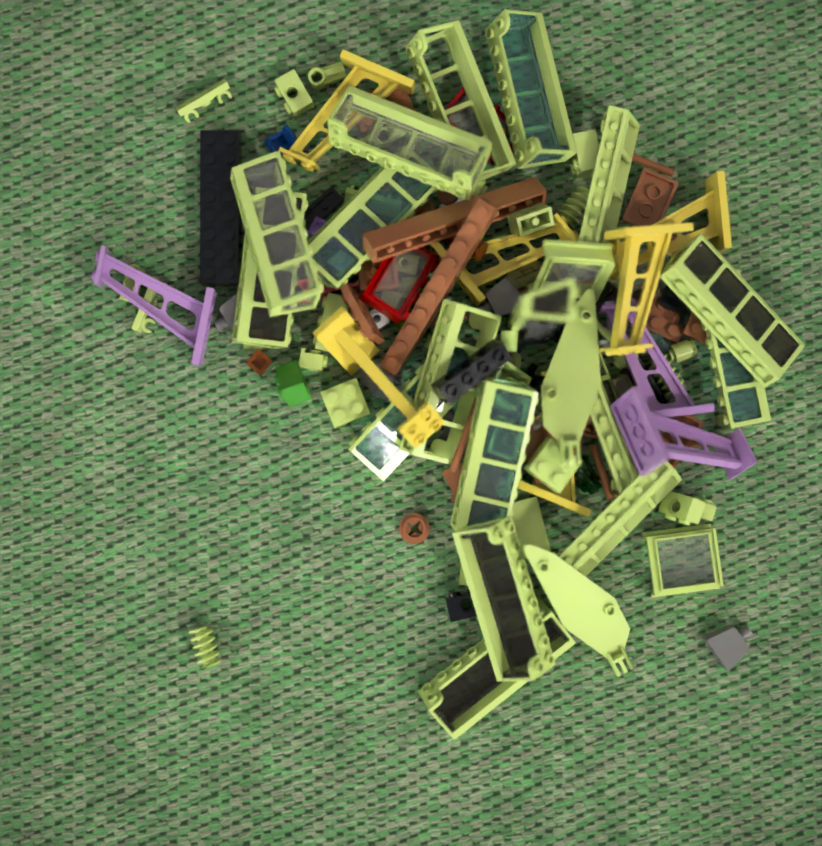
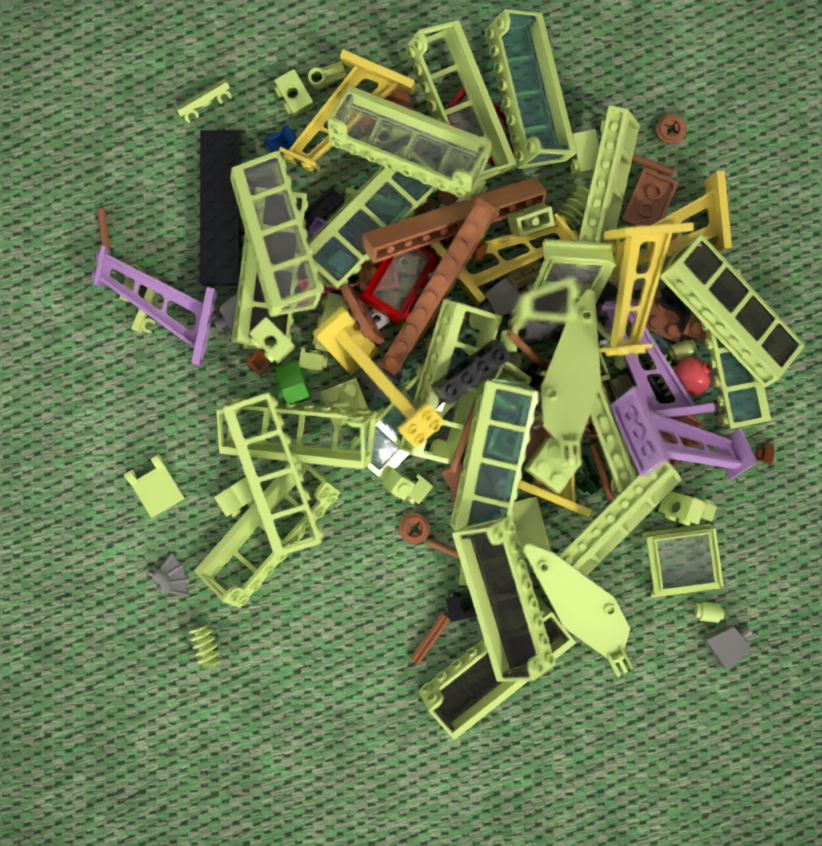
(103, 228): none -> nougat bar
(155, 489): none -> yellowish green flag
(170, 577): none -> light grey arm
(235, 498): none -> yellowish green brick
(248, 523): none -> yellowish green window
(254, 481): none -> yellowish green window
(265, 330): none -> yellowish green brick
(306, 453): none -> yellowish green window
(398, 483): none -> yellowish green brick
(419, 491): none -> yellowish green brick
(430, 638): none -> nougat axle
(442, 547): none -> nougat bar
(526, 349): none -> nougat bar
(668, 120): none -> nougat gear
(694, 374): none -> coral cylinder
(709, 612): none -> yellowish green brick
(767, 454): none -> dark orange tile

